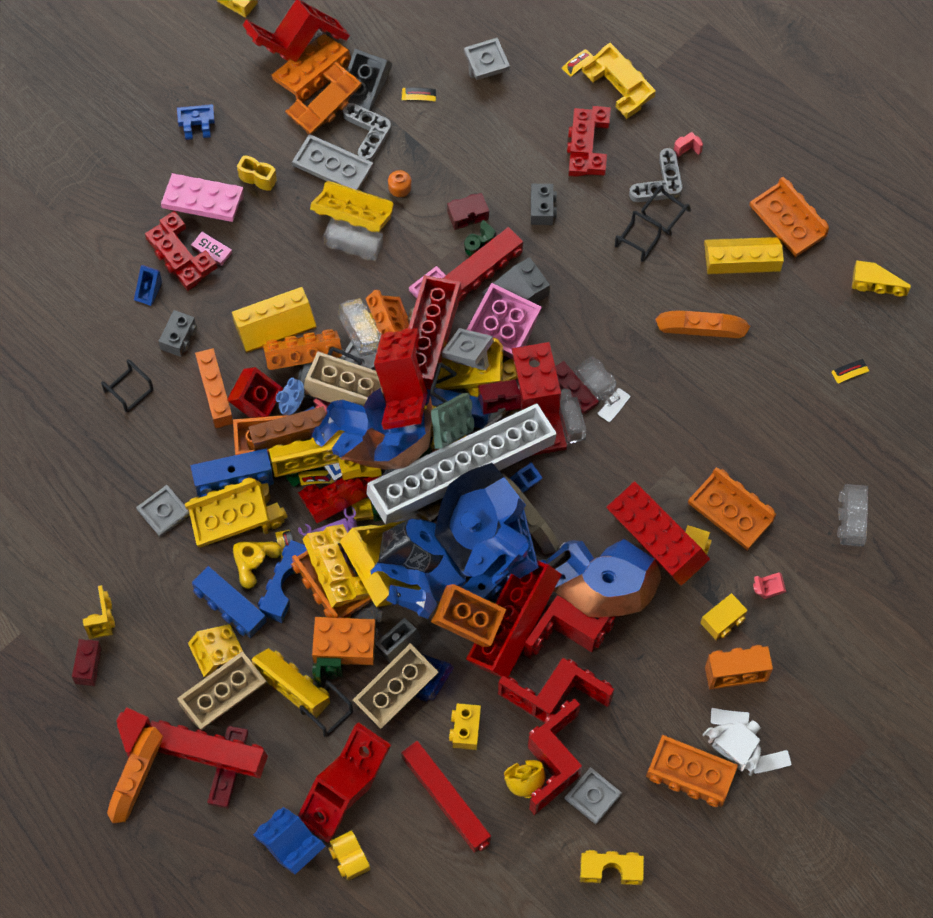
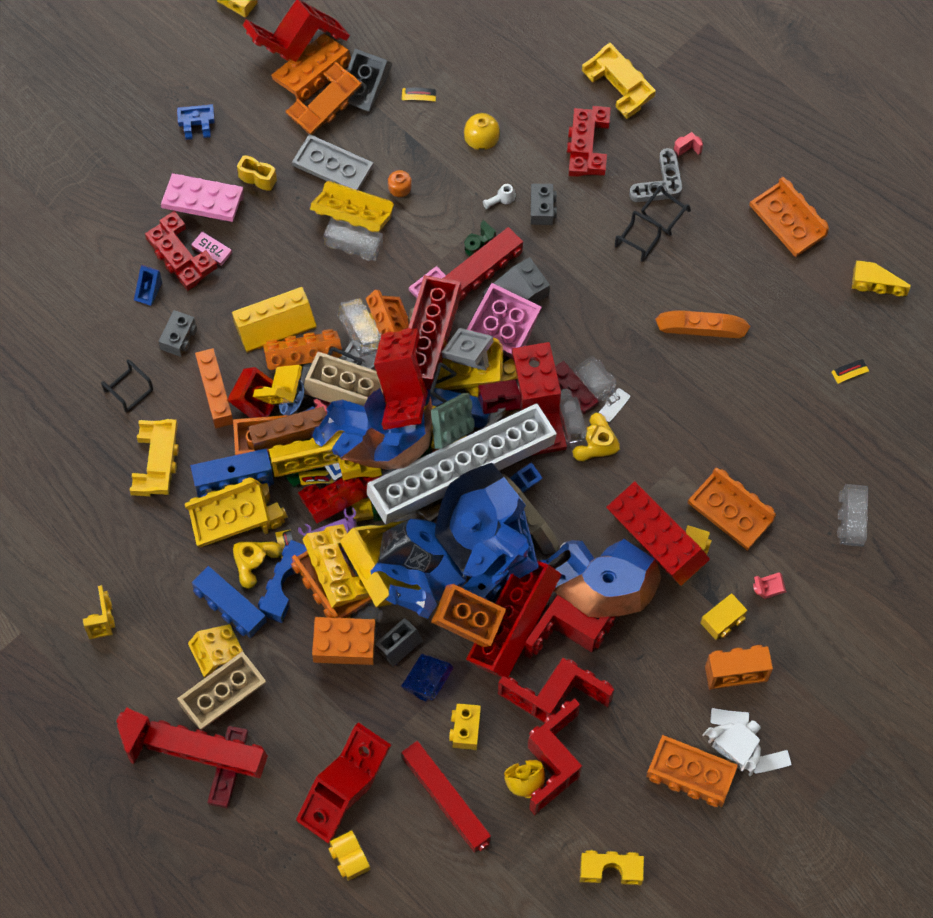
(86, 662): dark red brick -> none
(134, 775): orange brick -> none
(160, 460): none -> yellow bracket
(163, 511): light grey tile -> none
(283, 386): none -> yellow bracket
(289, 840): blue bracket -> none
(290, 682): yellow slope -> none
(303, 710): black piece -> none
(327, 667): dark green bracket -> none
(374, 130): light grey beam -> none
(395, 686): tan slope -> none
(467, 210): dark red brick -> none
(481, 131): none -> yellow cylinder
(486, 59): light grey bracket -> none
(502, 196): none -> white bar
(576, 62): sticker -> none
(593, 795): light grey tile -> none
(599, 438): none -> yellow head
(743, 255): yellow slope -> none

